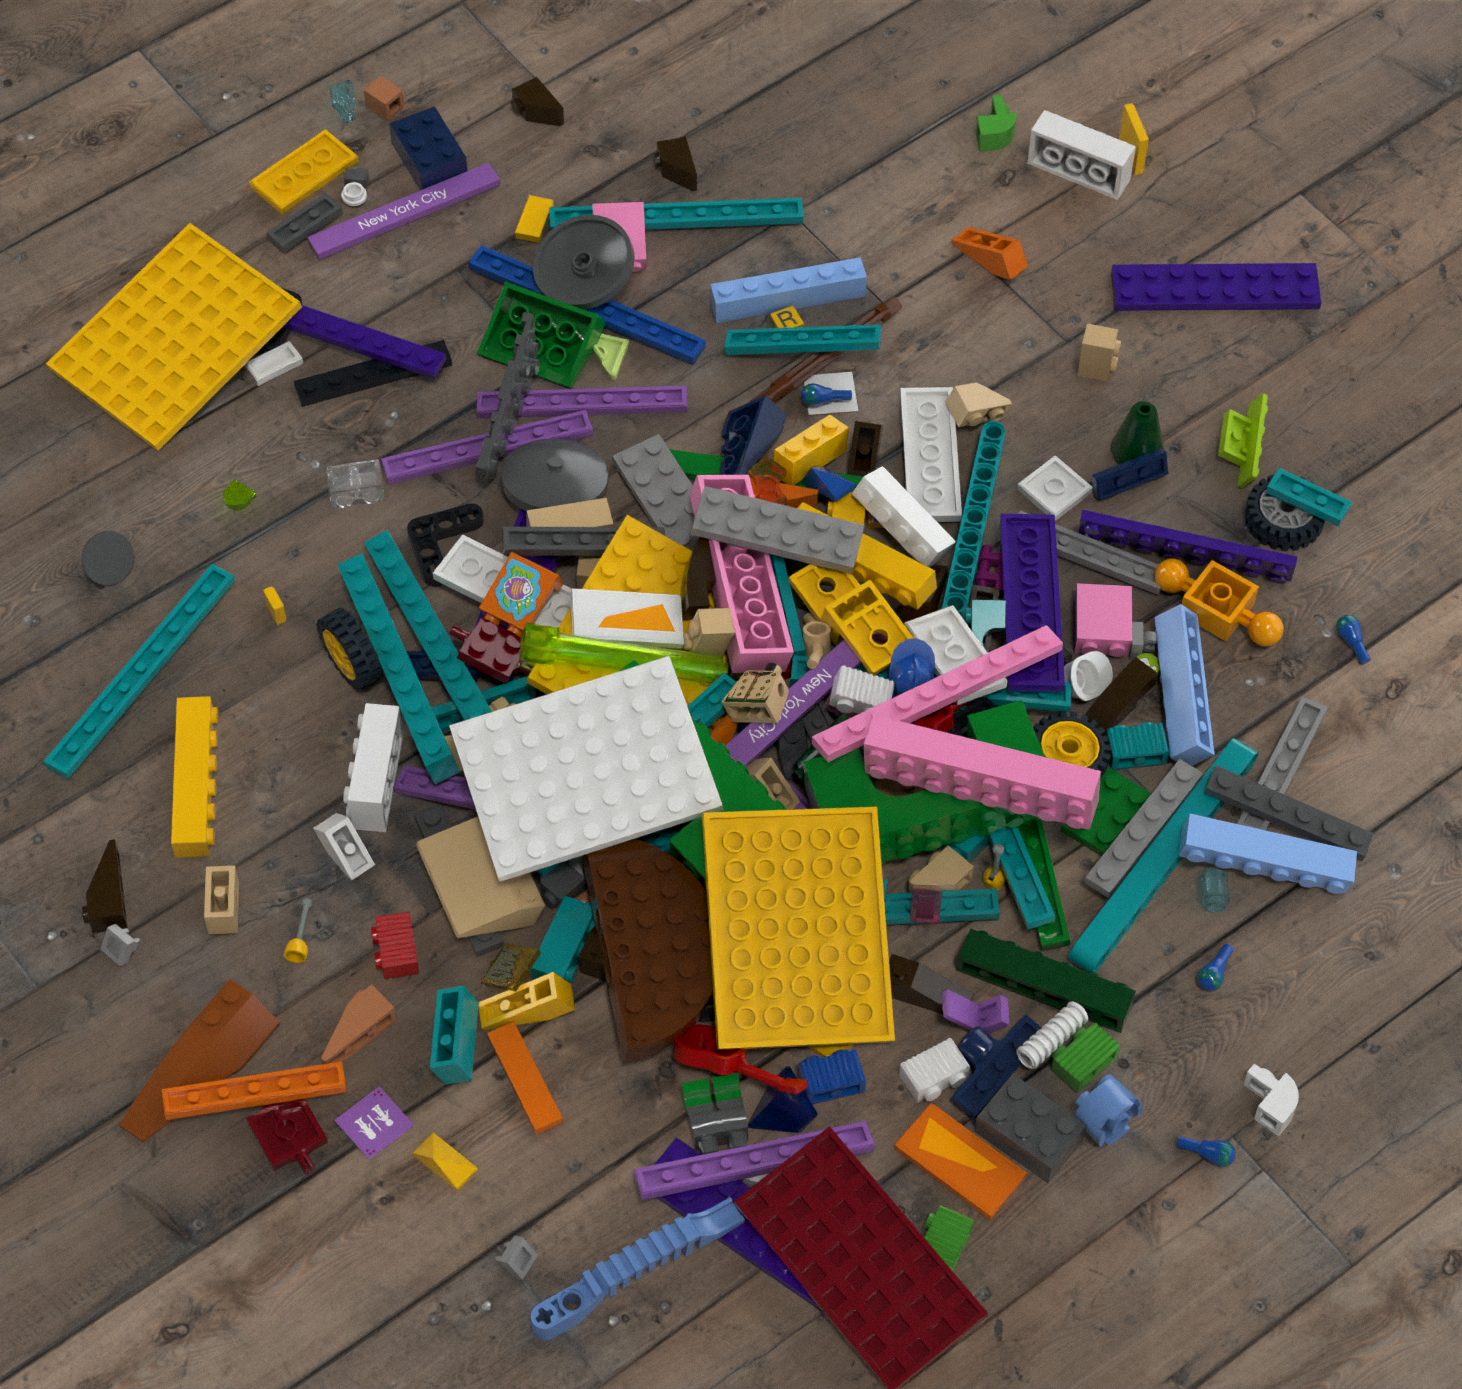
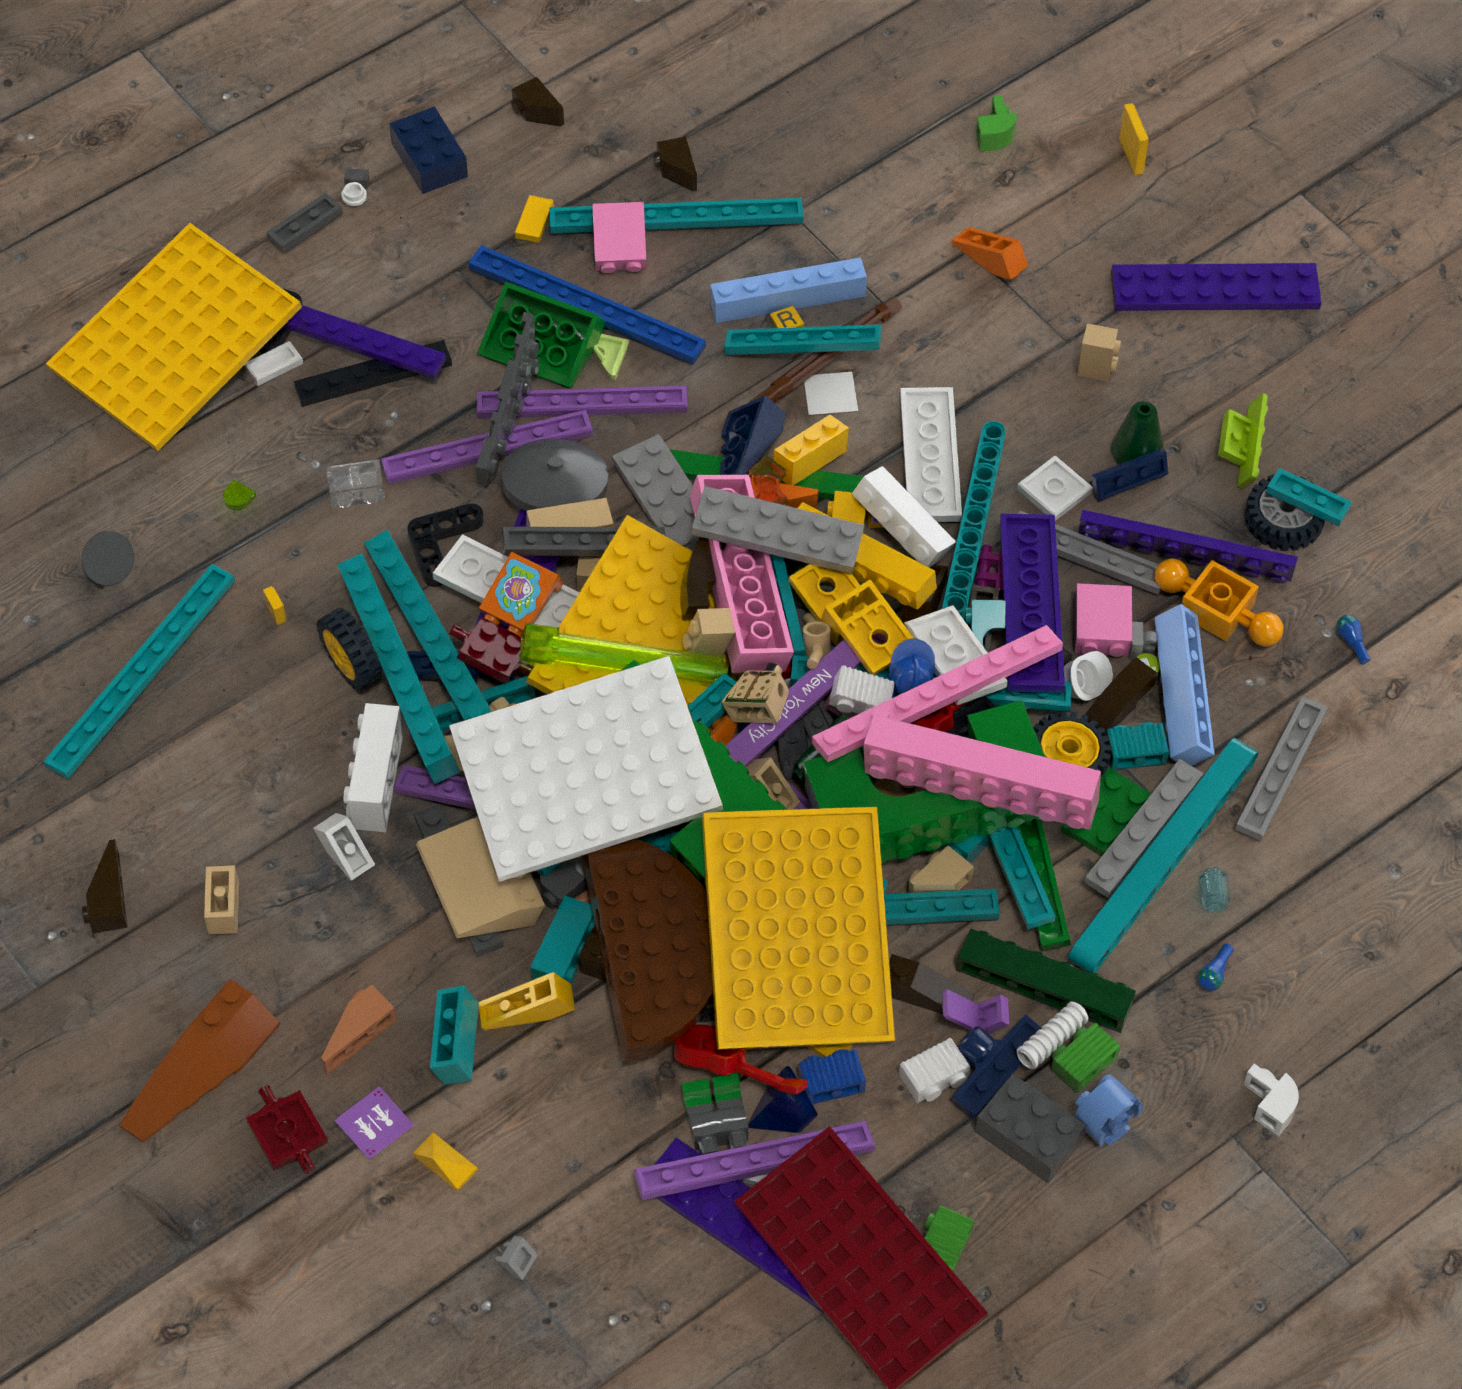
(118, 944): light grey tile -> none
(193, 777): yellow brick -> none
(253, 1090): orange tile -> none
(296, 949): yellow hinge -> none
(303, 171): yellow tile -> none
(343, 101): clear light blue bracket -> none
(384, 98): nougat brick -> none
(396, 945): red brick -> none
(403, 211): medium lavender tile -> none
(510, 967): clear yellow piece -> none
(525, 1078): orange tile -> none
(584, 261): dark grey dish -> none
(603, 1280): medium blue piece -> none
(628, 617): white tile -> none
(815, 395): blue piece -> none
(828, 483): blue slope -> none
(864, 448): dark brown slope -> none
(925, 906): clear pink slope -> none
(960, 1161): orange tile -> none
(976, 404): tan slope -> none
(995, 872): hinge -> none
(1081, 154): white brick -> none
(1216, 1151): blue piece -> none
(1267, 854): light blue brick -> none
(1287, 812): dark grey plate -> none

